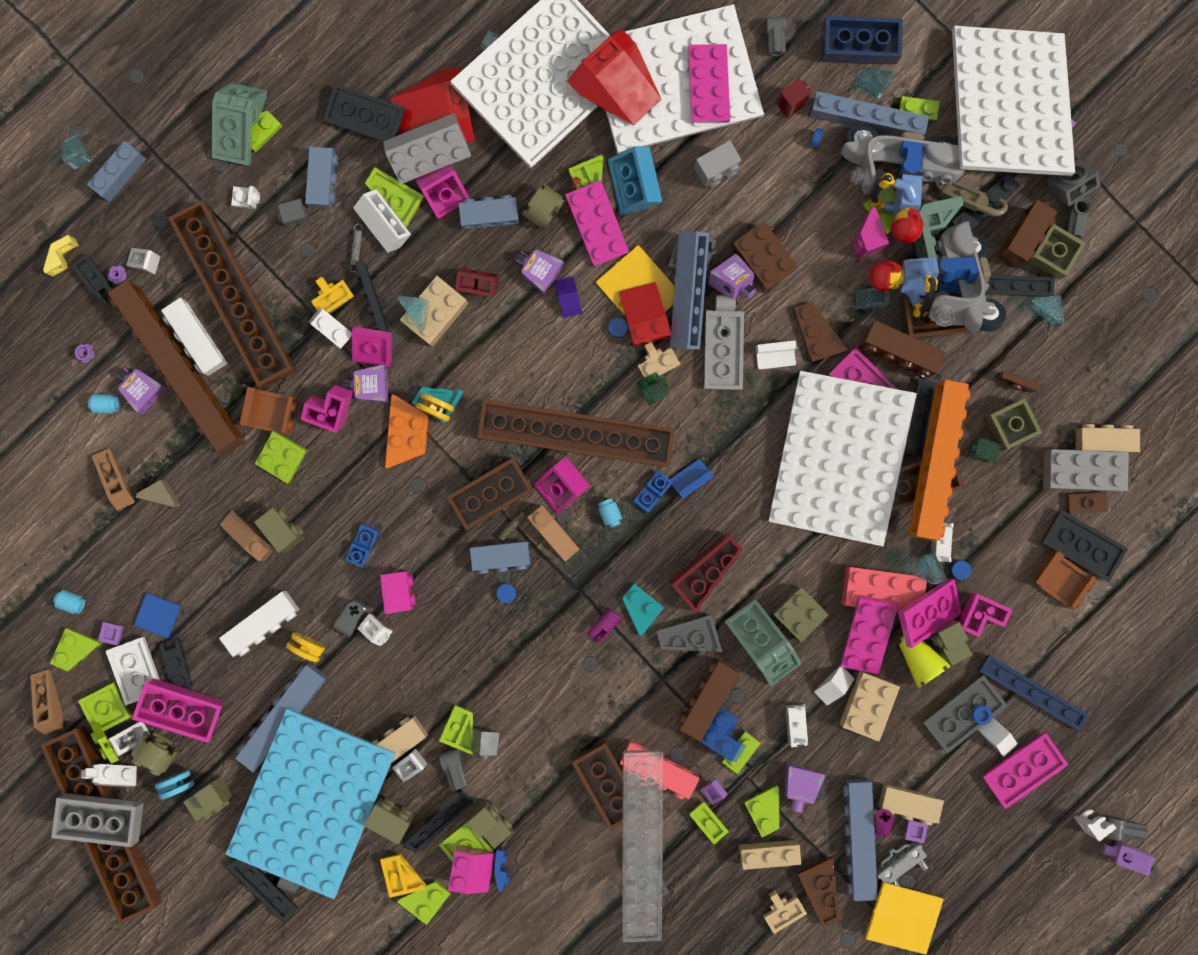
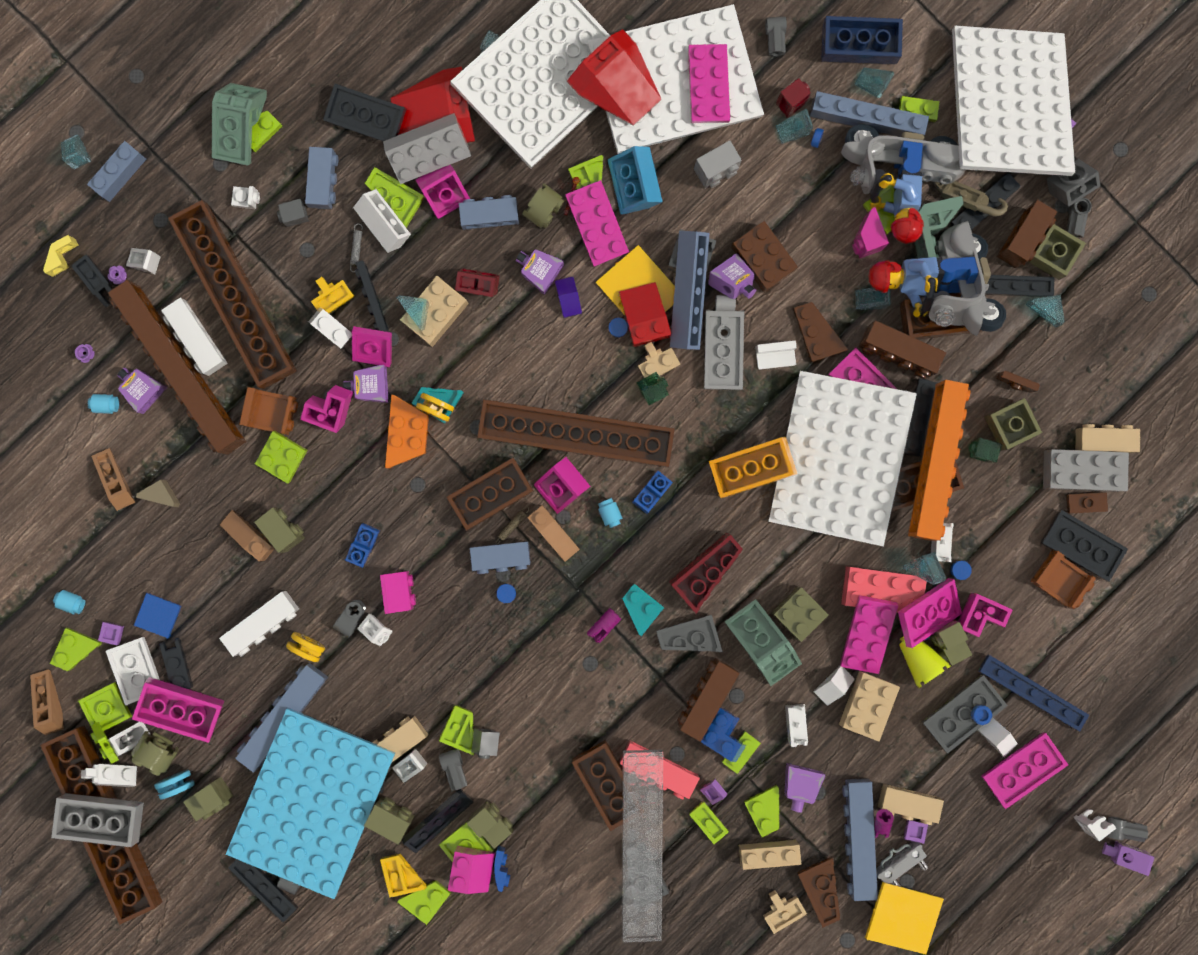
(691, 478): blue panel -> none
(753, 467): none -> light orange brick
(795, 127): none -> clear light blue slope

